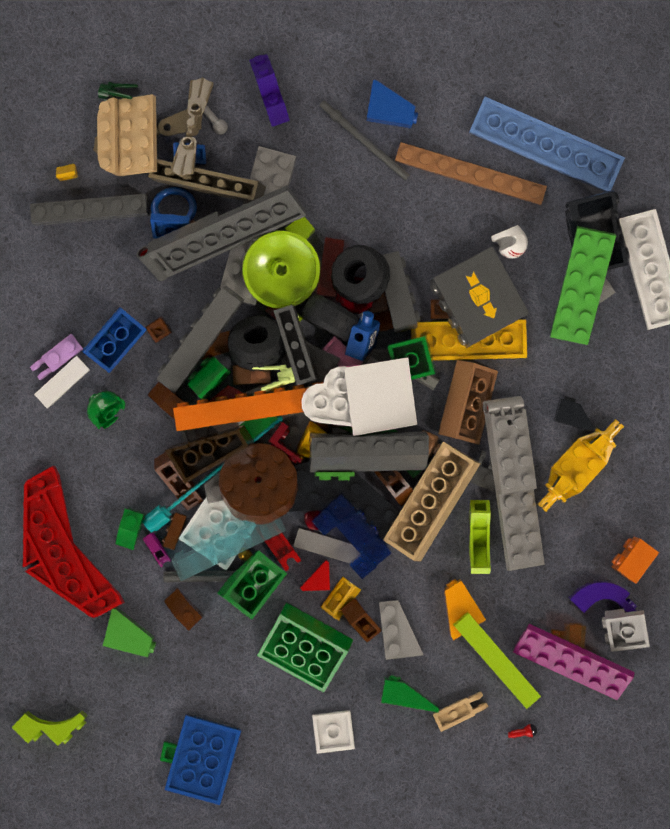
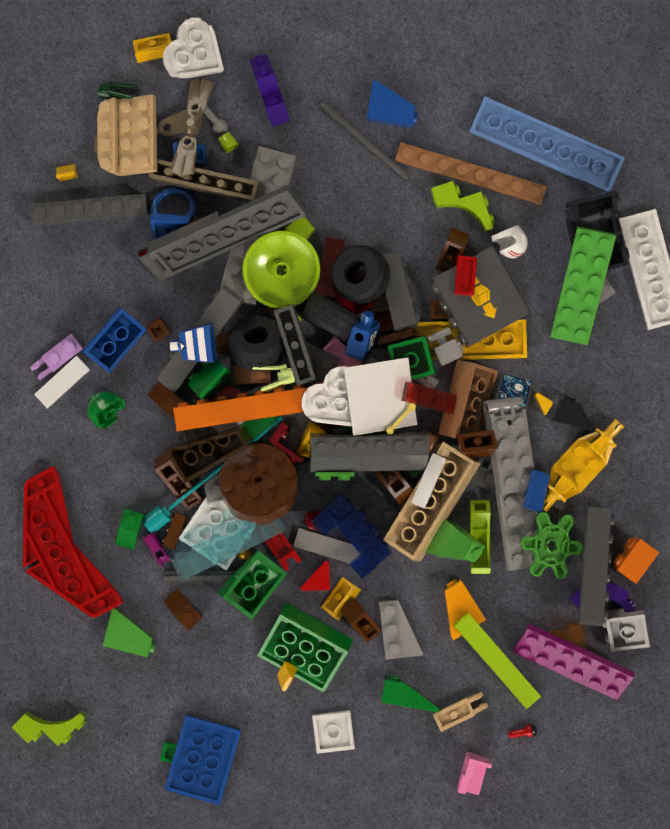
(151, 47): none -> yellow slope
(194, 51): none -> white plate
(196, 344): none -> blue torso
(228, 142): none -> lime hose
(286, 675): none -> yellow slope
(397, 337): none -> reddish brown tile
(410, 407): none -> light yellow hinge
(428, 480): none -> white sticker
(429, 398): none -> clear red plate
(448, 350): none -> light grey brick
(453, 247): none -> reddish brown slope
(455, 543): none -> bright green slope
(465, 275): none -> red tile
(473, 773): none -> bright pink panel
(476, 204): none -> lime arch
(477, 444): none -> reddish brown slope
(514, 387): none -> sticker
(536, 491): none -> blue tile
(543, 403): none -> yellow slope
(562, 546): none -> bright green plate
(595, 566): none -> dark grey brick

